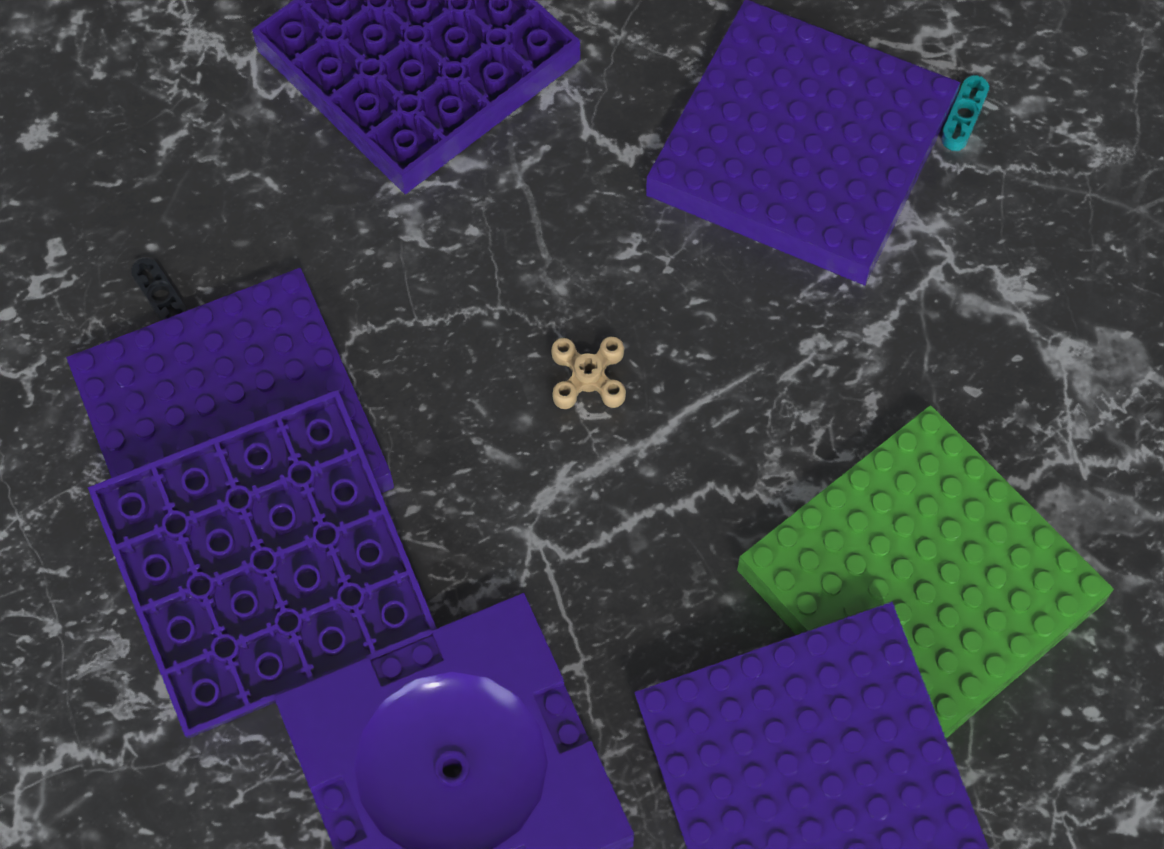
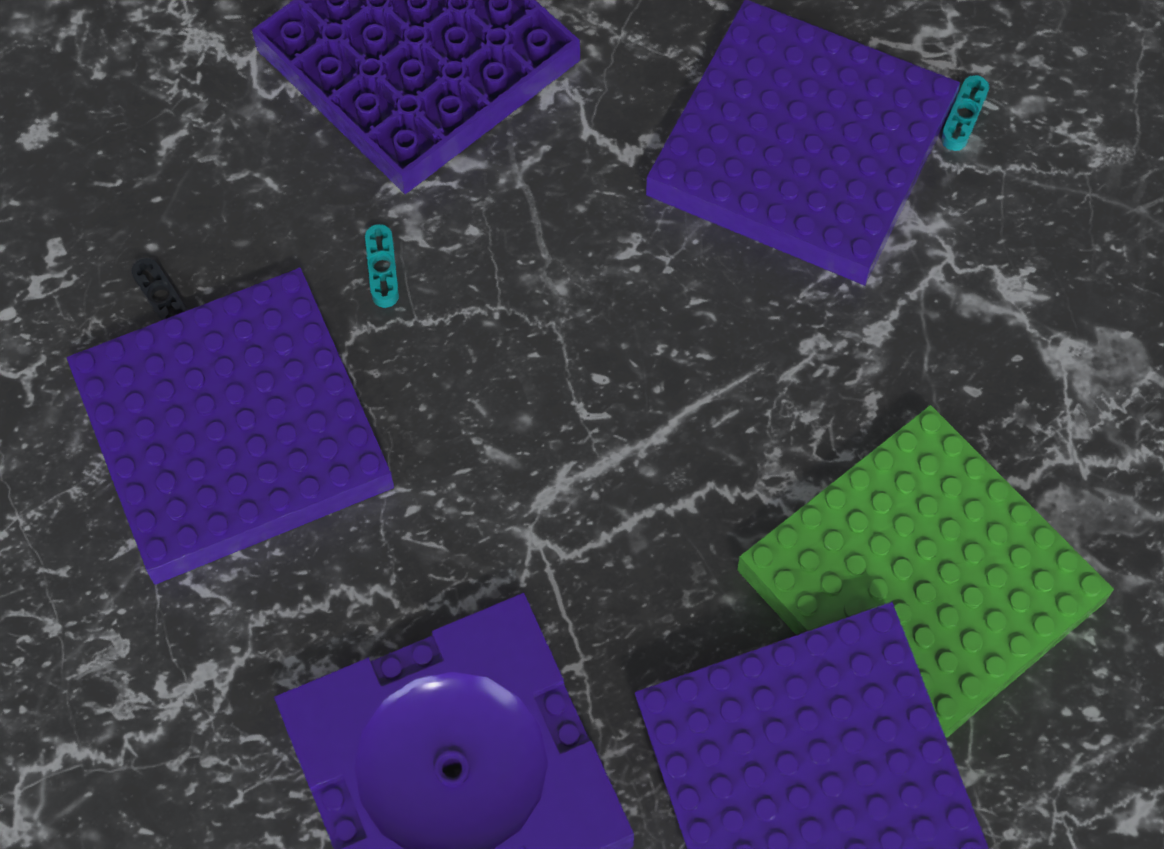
(261, 562): dark purple brick -> none
(390, 274): none -> teal beam
(588, 382): tan gear -> none

